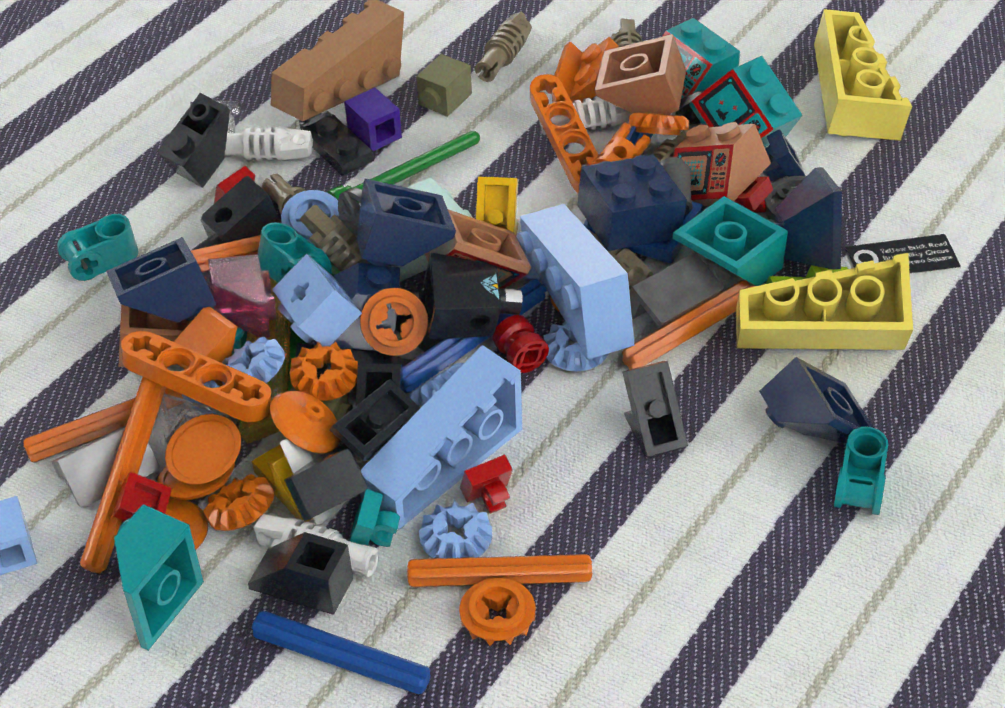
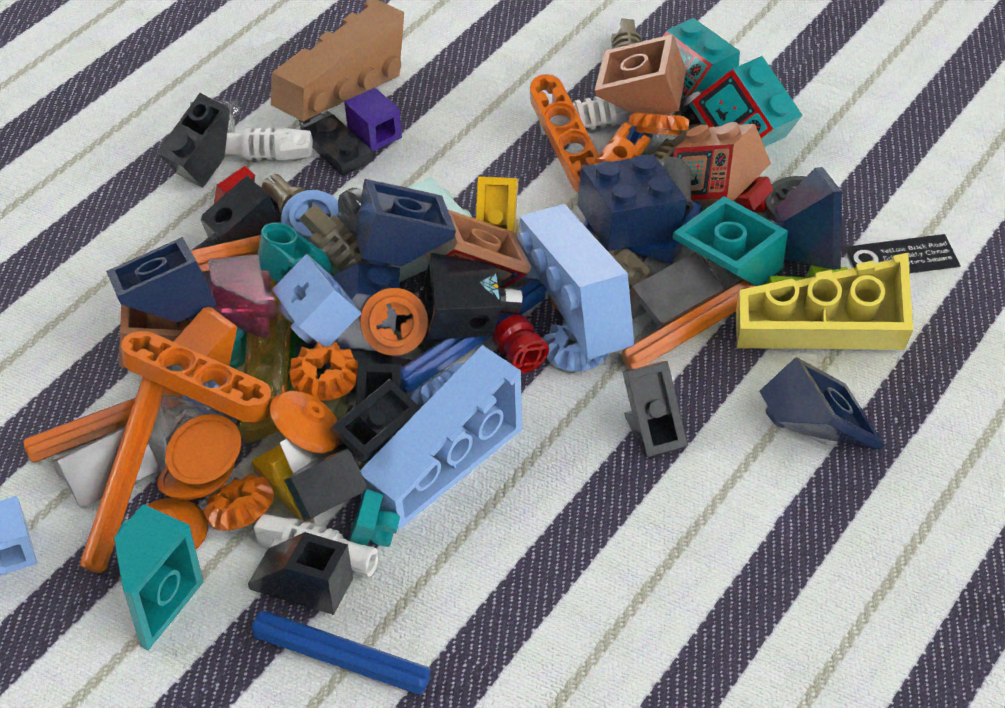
(101, 246): teal piece -> none
(138, 491): red tile -> none
(261, 358): light blue gear -> none
(420, 162): green piece -> none
(441, 544): light blue gear -> none
(444, 85): olive brick -> none
(488, 482): red tile -> none
(497, 594): orange gear -> none
(503, 46): dark tan hinge -> none
(522, 569): orange axle -> none
(580, 69): orange bracket -> none
(782, 158): dark blue tile -> none
(854, 81): light yellow wedge -> none
(862, 475): teal piece -> none

